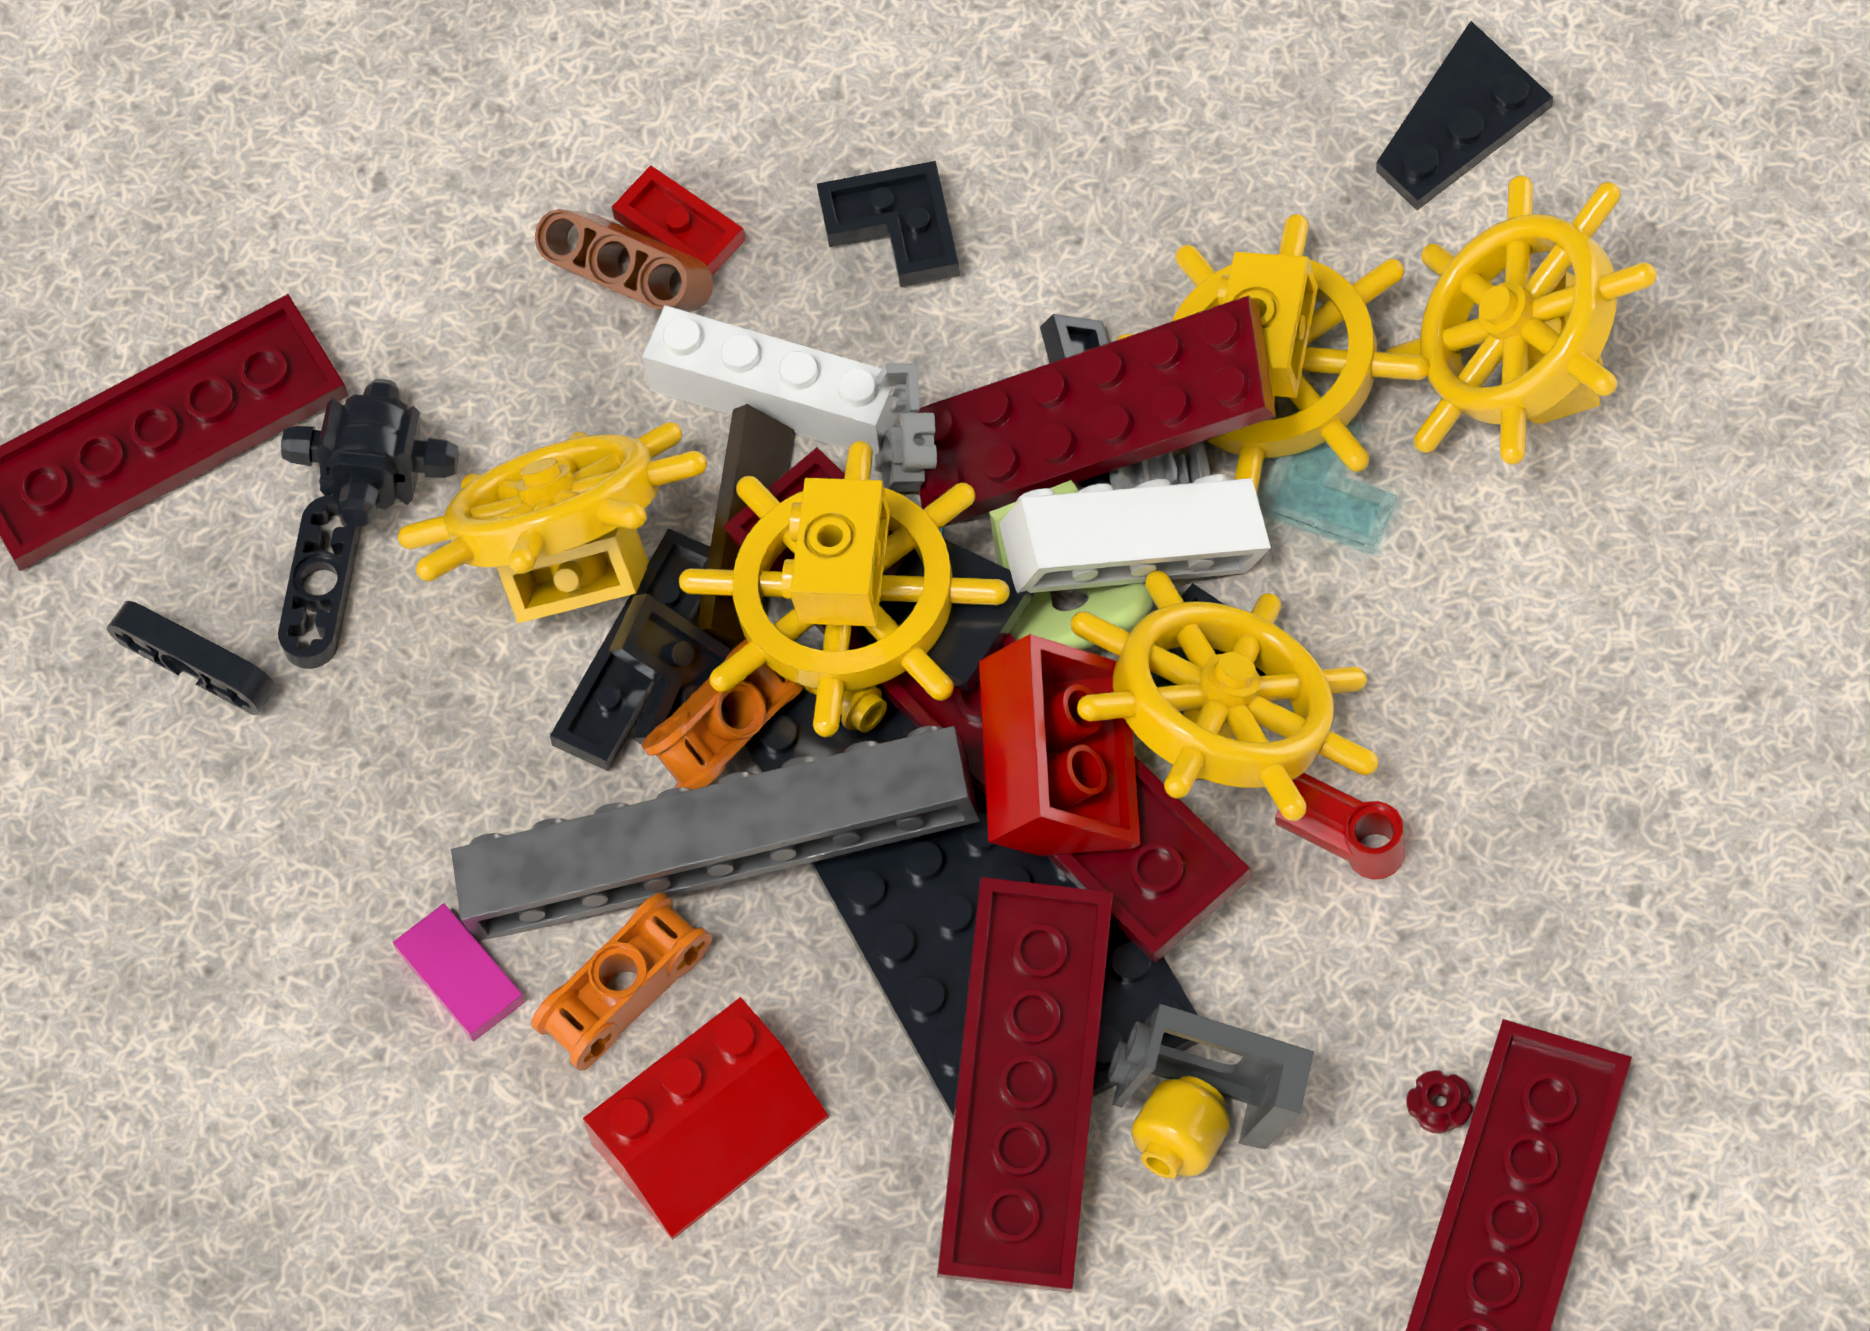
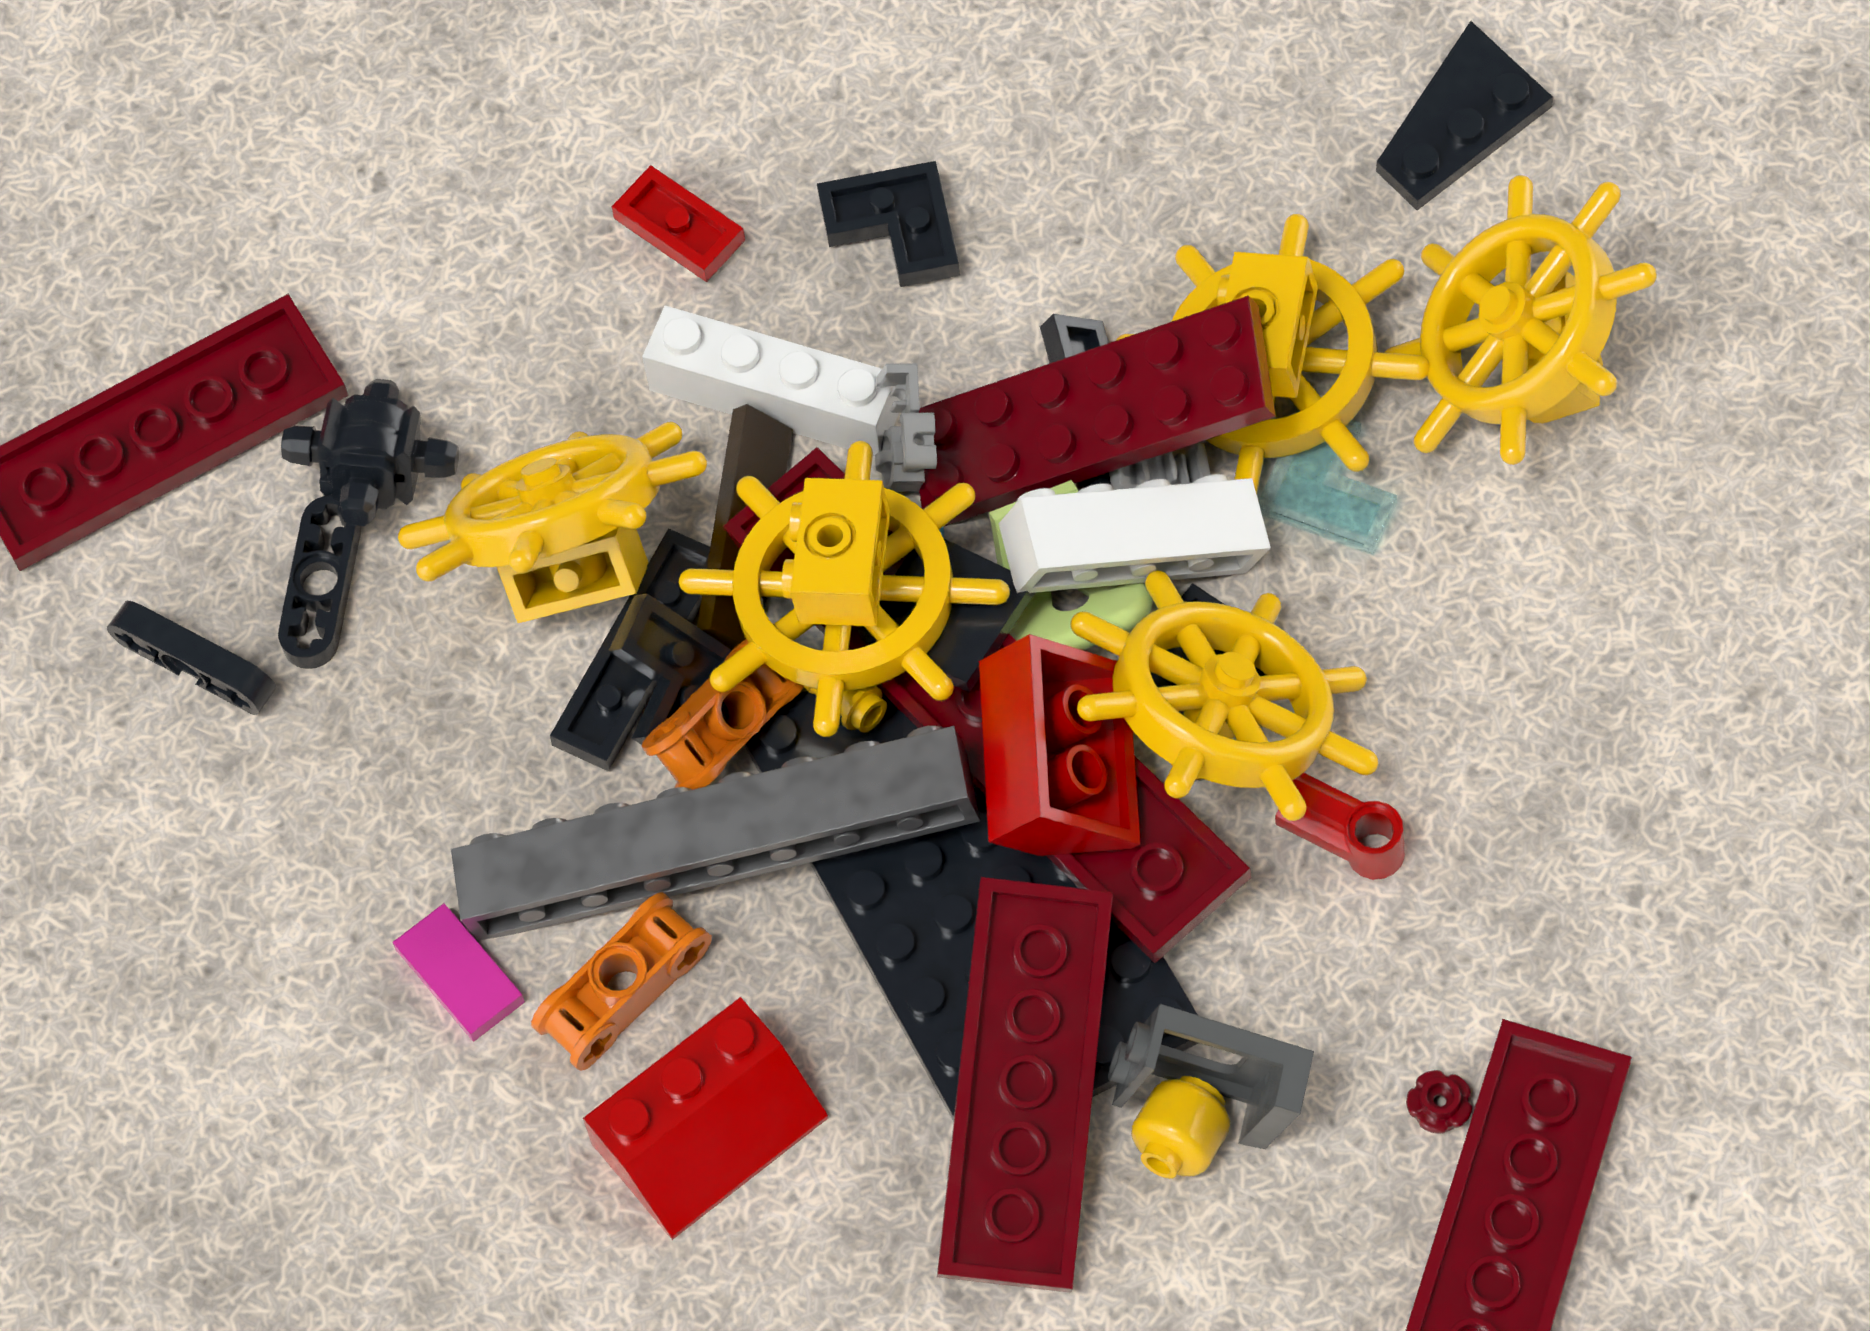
(598, 255): dark orange beam -> none

